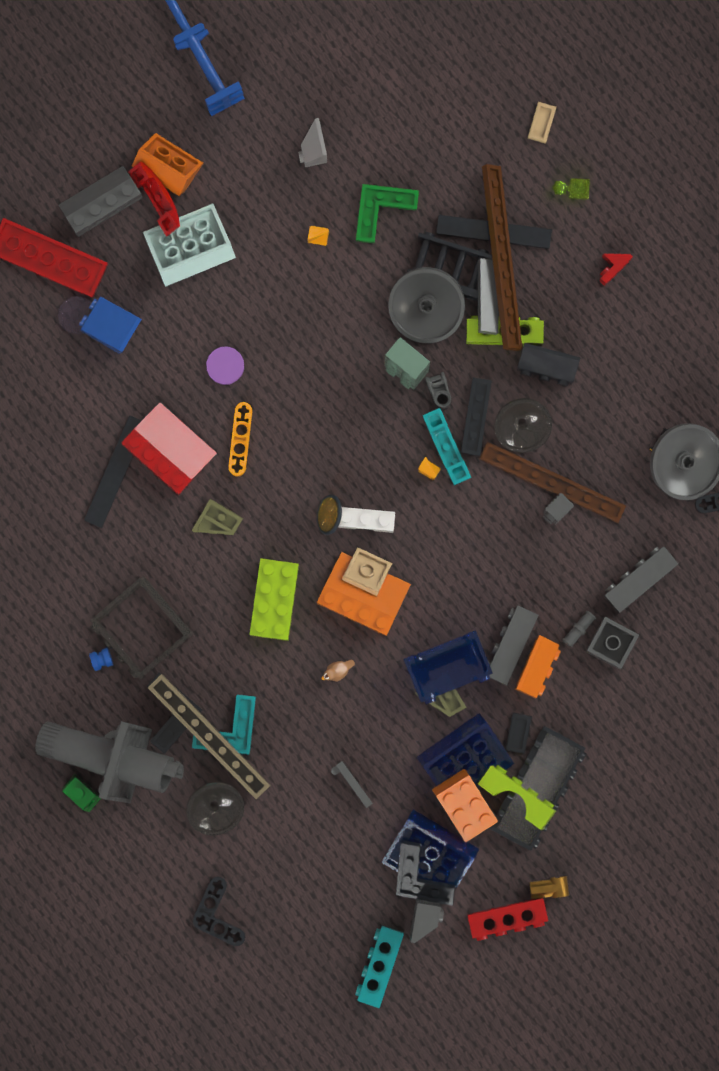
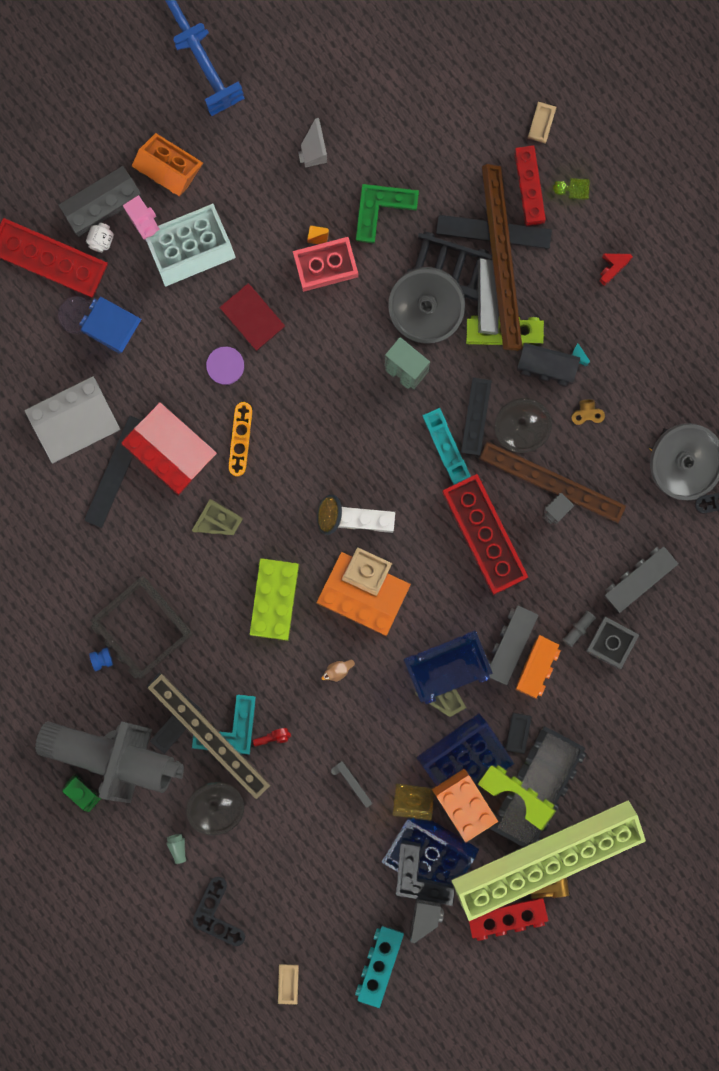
(72, 419): none -> light grey slope
(99, 237): none -> white head
(141, 217): none -> bright pink brick
(159, 196): red slope -> none
(177, 847): none -> sand green cone
(252, 317): none -> dark red tile
(279, 735): none -> red plate
(288, 984): none -> tan tile
(325, 264): none -> coral brick
(413, 802): none -> clear yellow tile
(429, 469): light orange slope -> none
(439, 387): dark grey piece -> none
(485, 534): none -> red brick
(529, 185): none -> red brick
(548, 860): none -> yellowish green brick
(580, 353): none -> teal slope
(588, 412): none -> pearl gold piece

